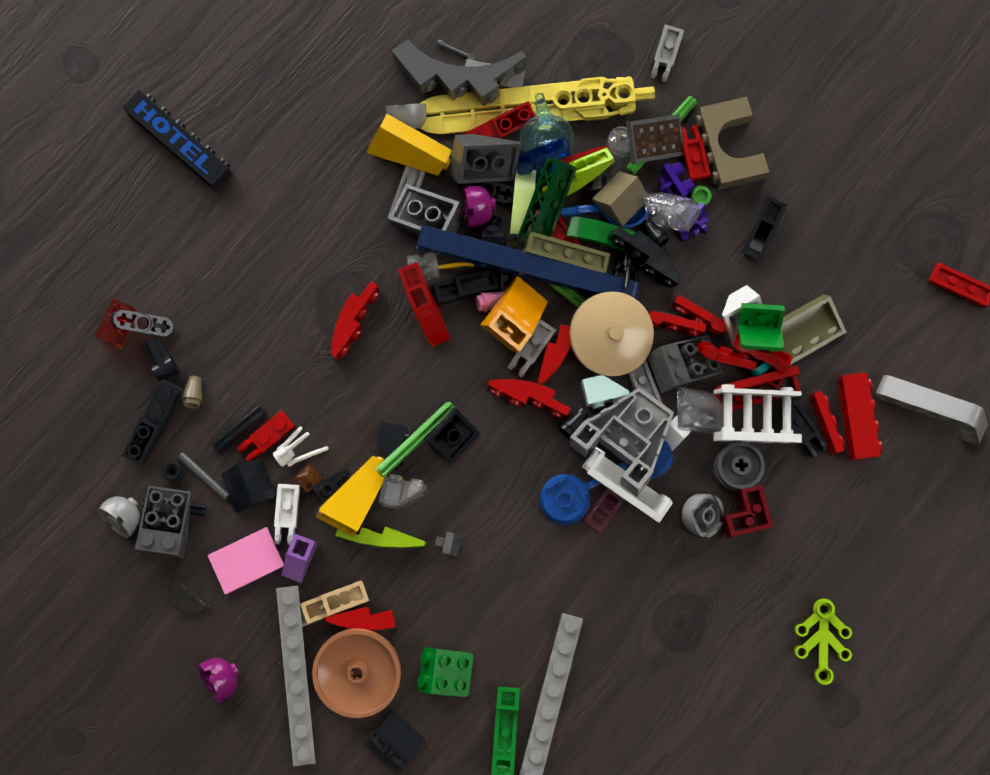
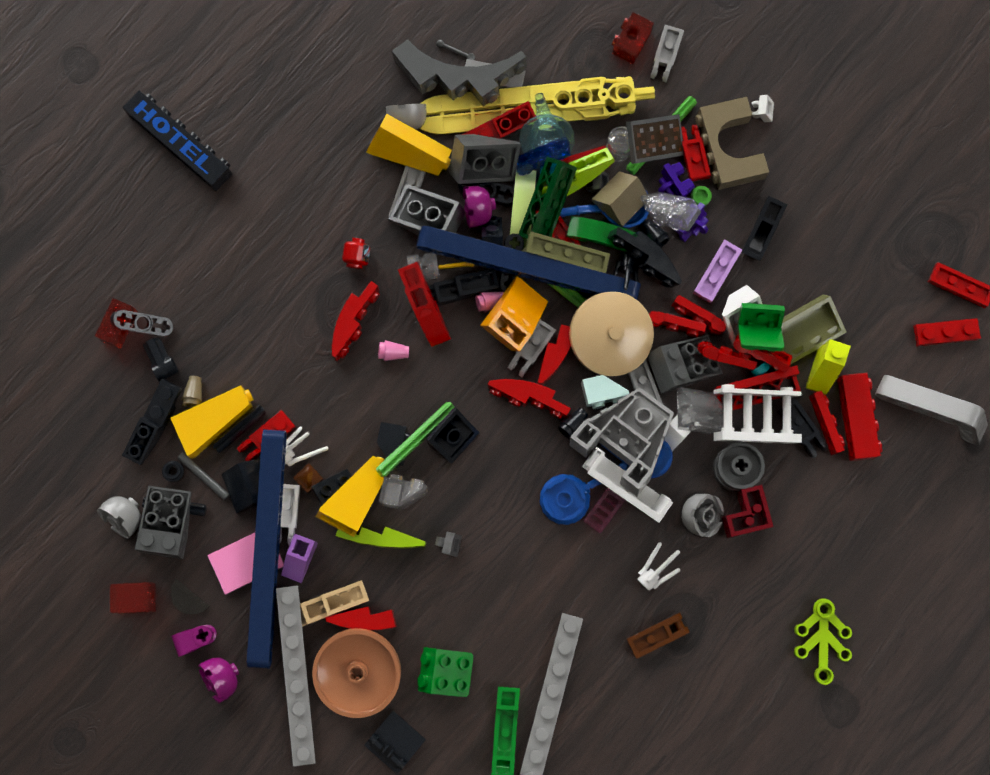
(133, 597): none -> clear red piece
(191, 639): none -> magenta piece
(210, 419): none -> yellow slope
(266, 549): none -> dark blue beam
(356, 253): none -> red head
(392, 351): none -> bright pink cone
(637, 27): none -> clear red brick
(649, 578): none -> white plant
(657, 636): none -> reddish brown plate
(717, 271): none -> lavender plate
(765, 108): none -> white tile
(827, 366): none -> neon yellow slope
(947, 332): none -> red plate

